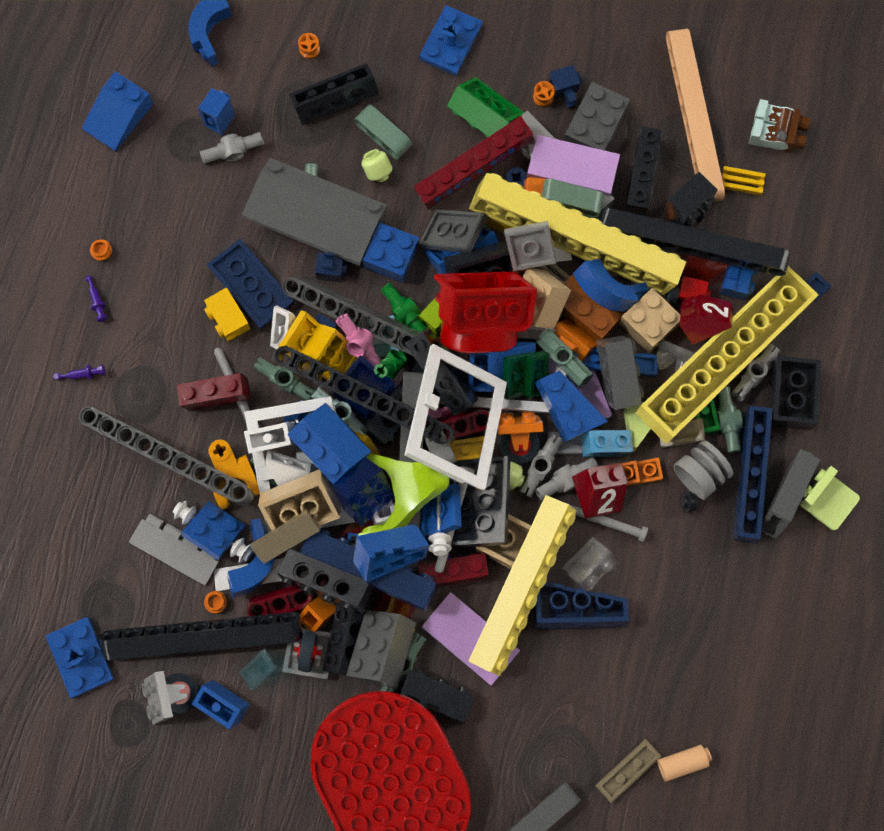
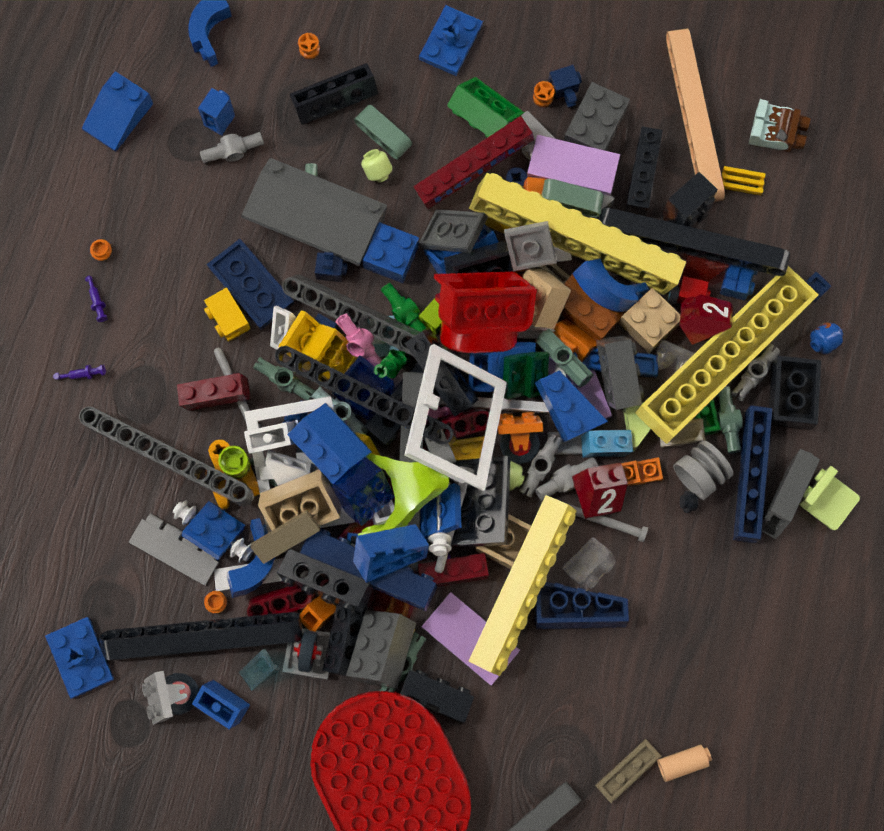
(234, 462): none -> lime wheel
(826, 338): none -> blue head

